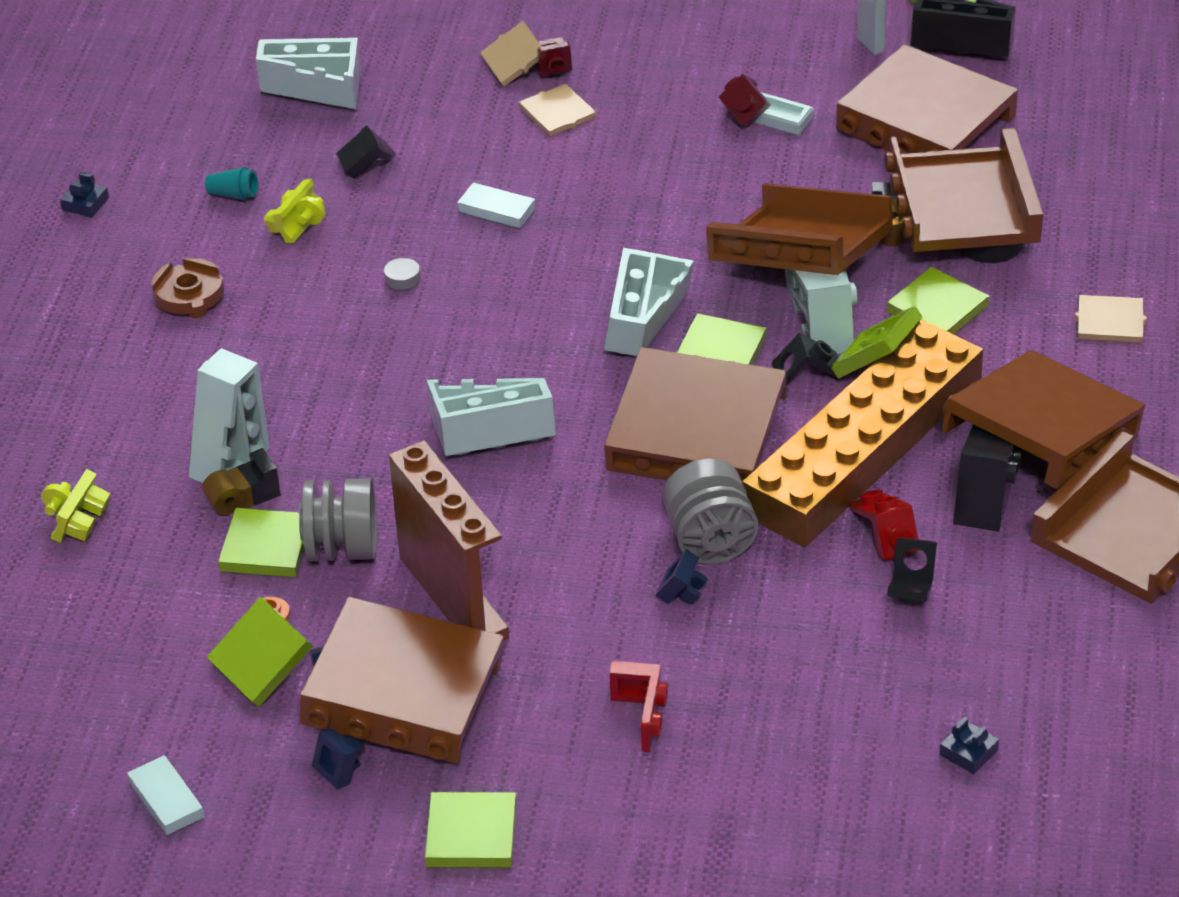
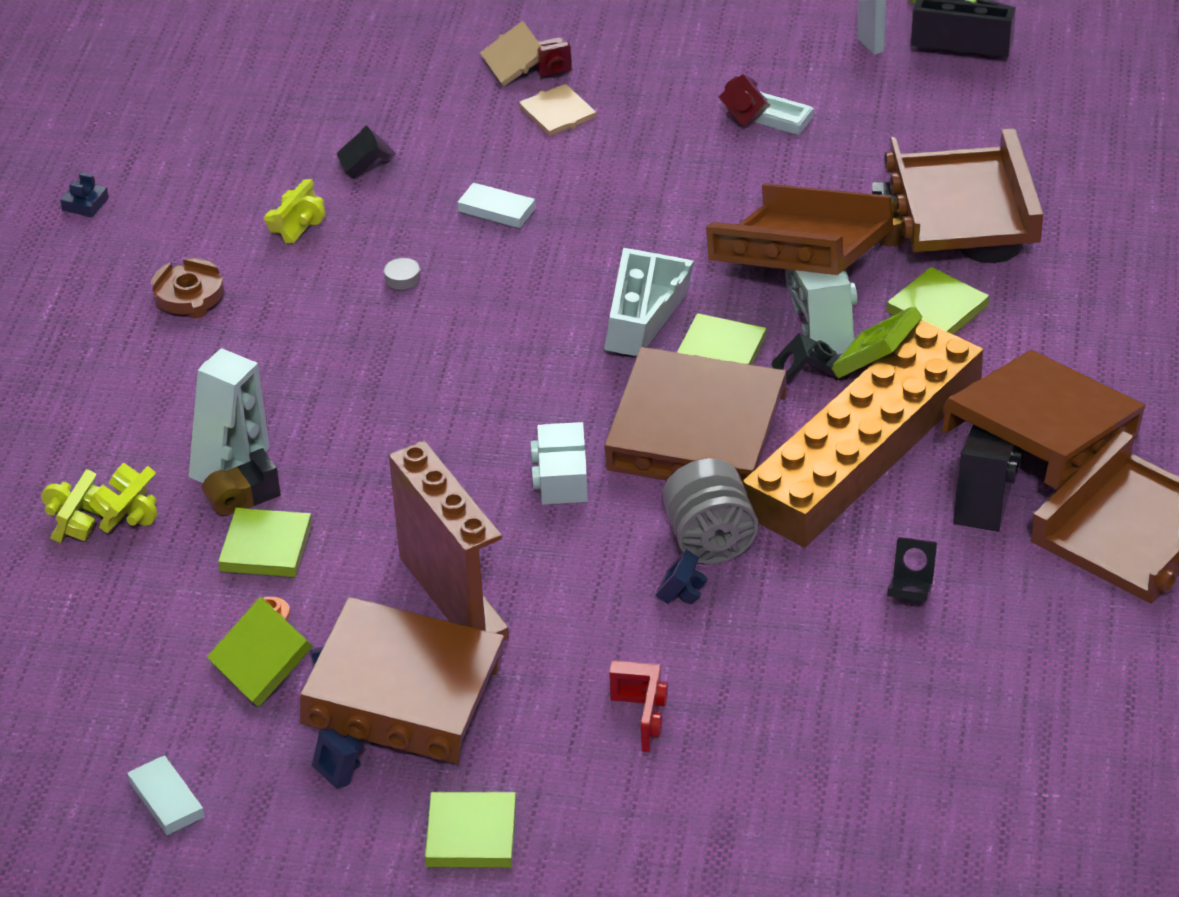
(130, 501): none -> neon yellow hips
(233, 183): teal cone -> none
(311, 69): light aqua wedge -> none
(339, 519): light grey wheel -> none
(490, 415): light aqua wedge -> none
(562, 463): none -> light aqua piece
(889, 519): red bracket -> none
(923, 104): panel -> none
(969, 746): dark blue tile -> none
(1110, 318): tan piece -> none

